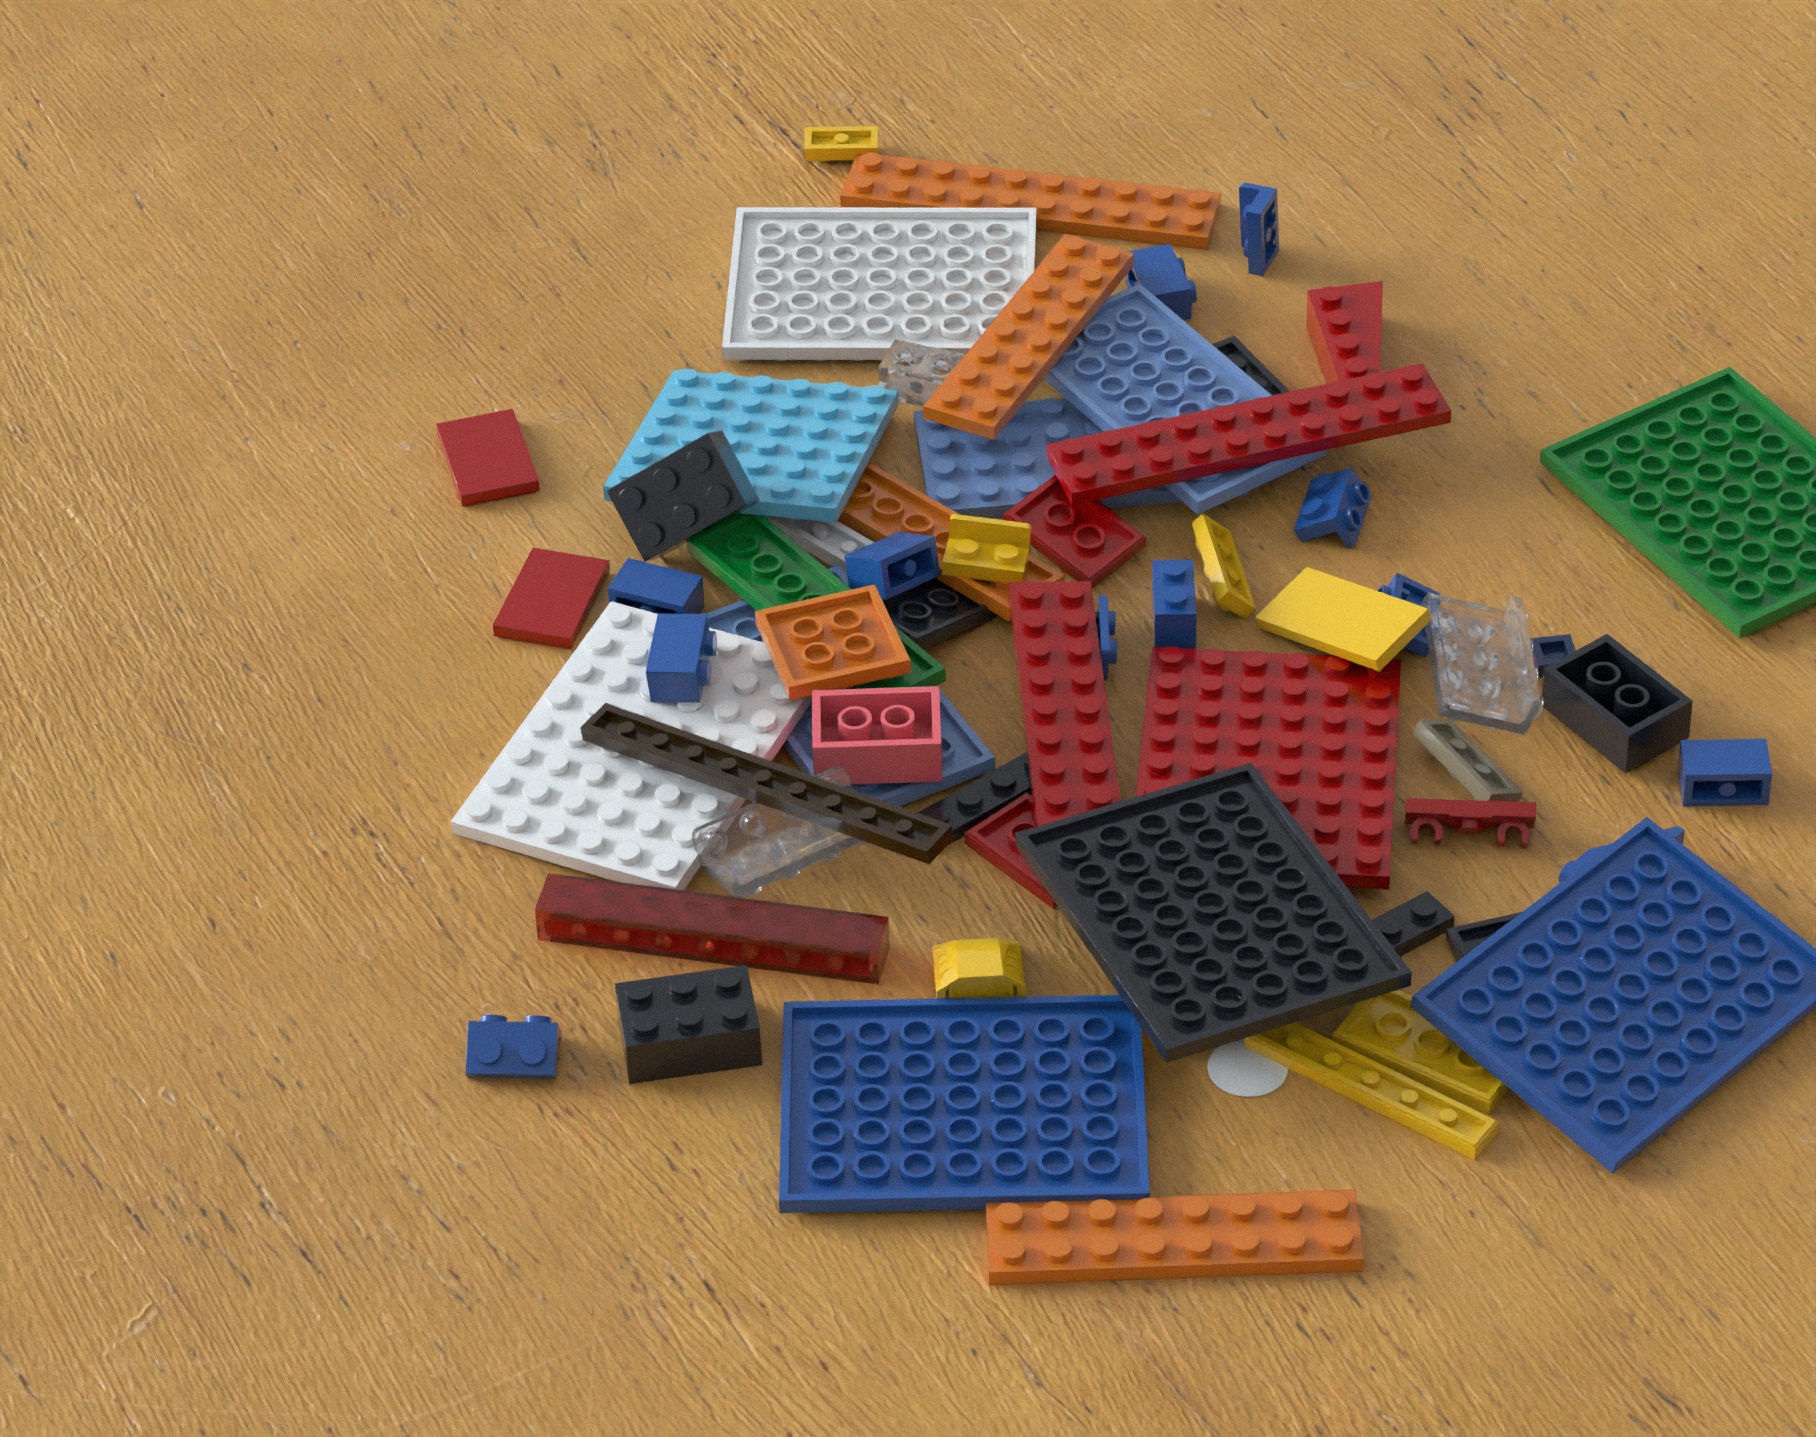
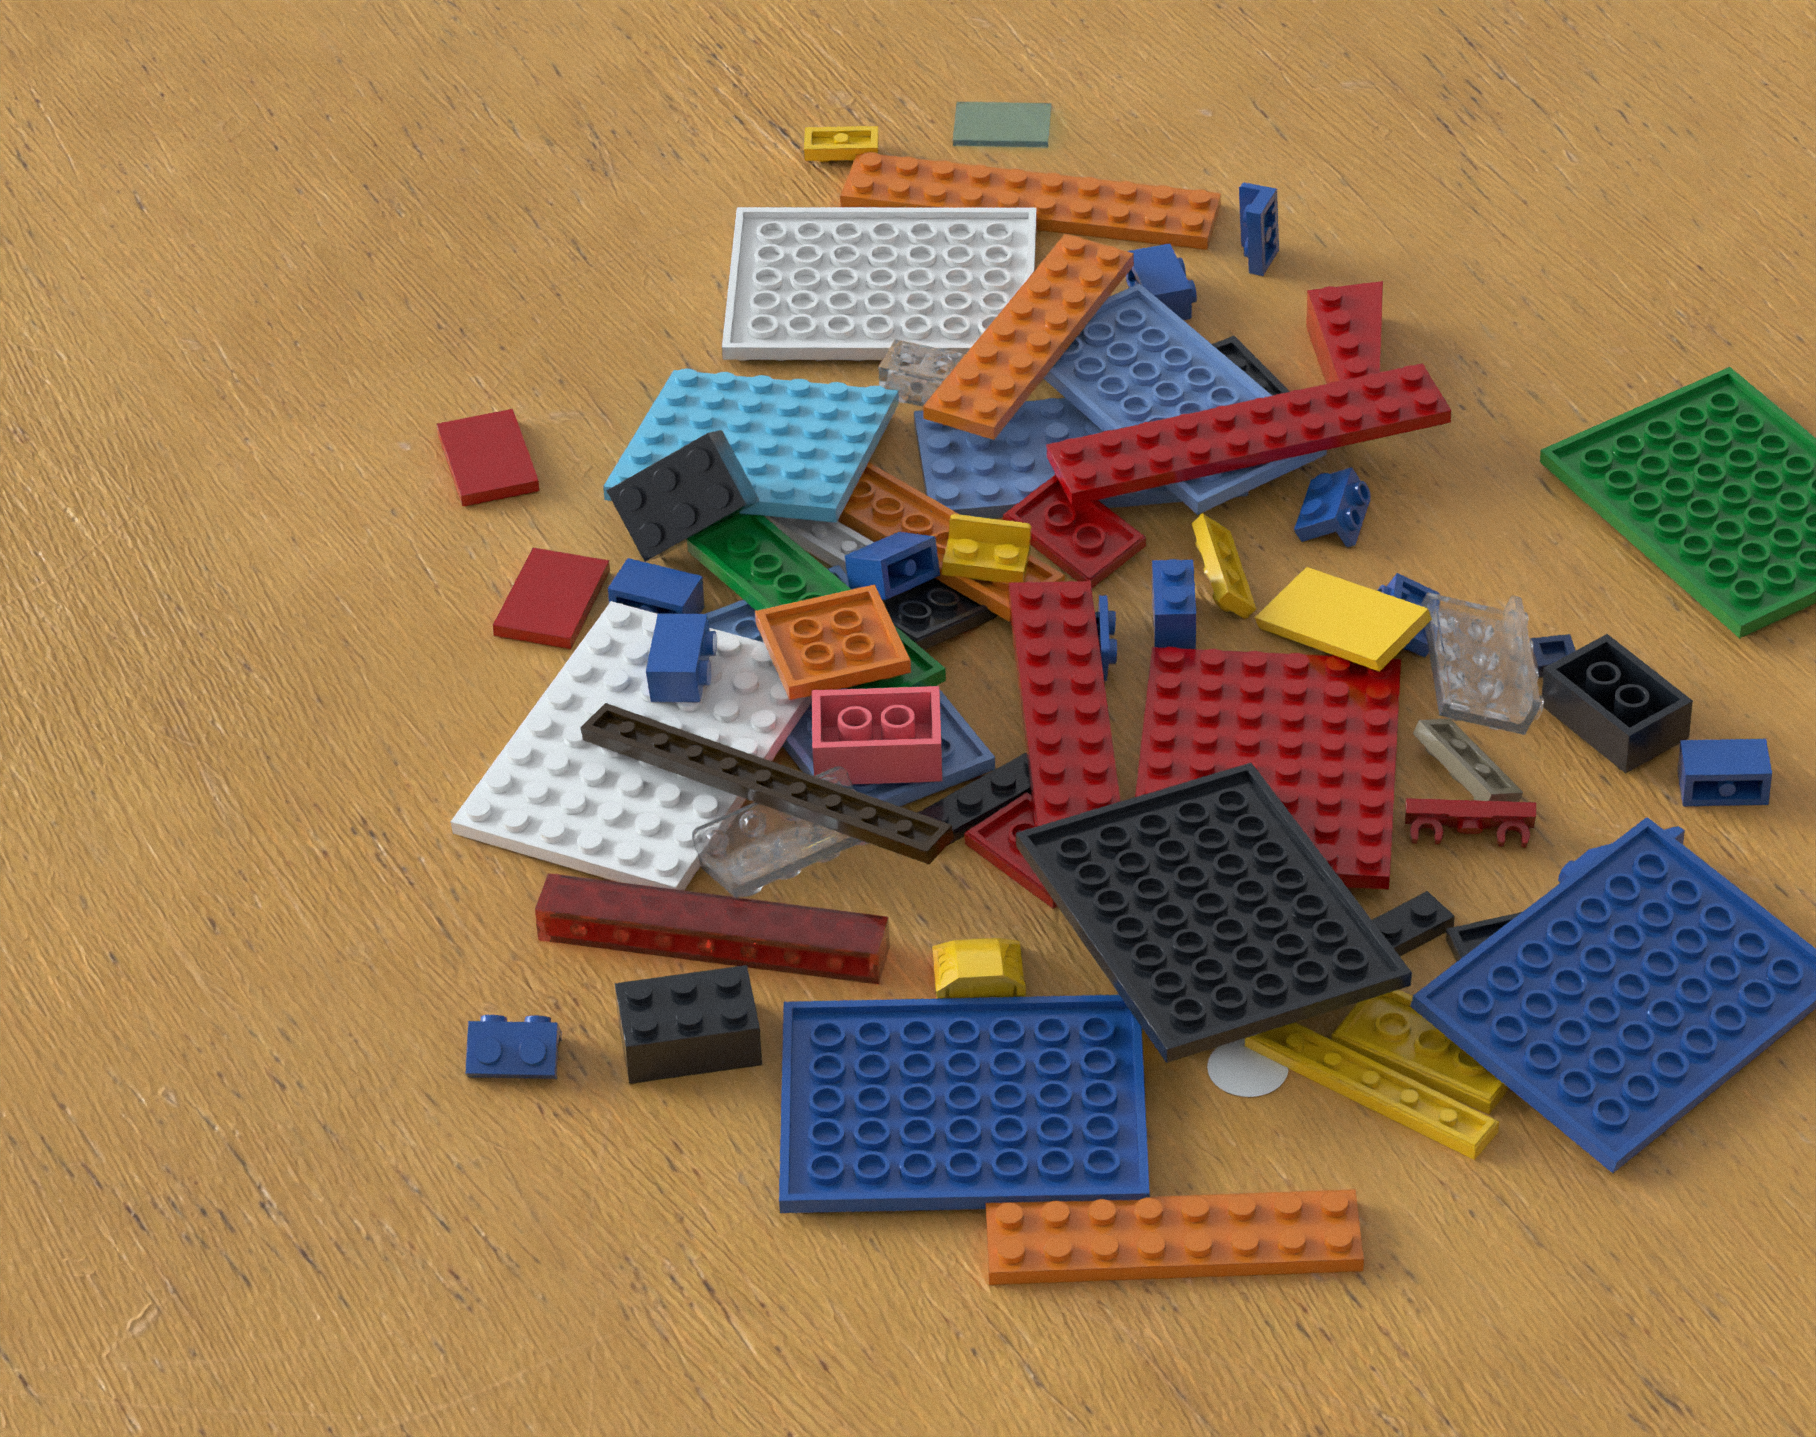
(1002, 124): none -> clear light blue piece

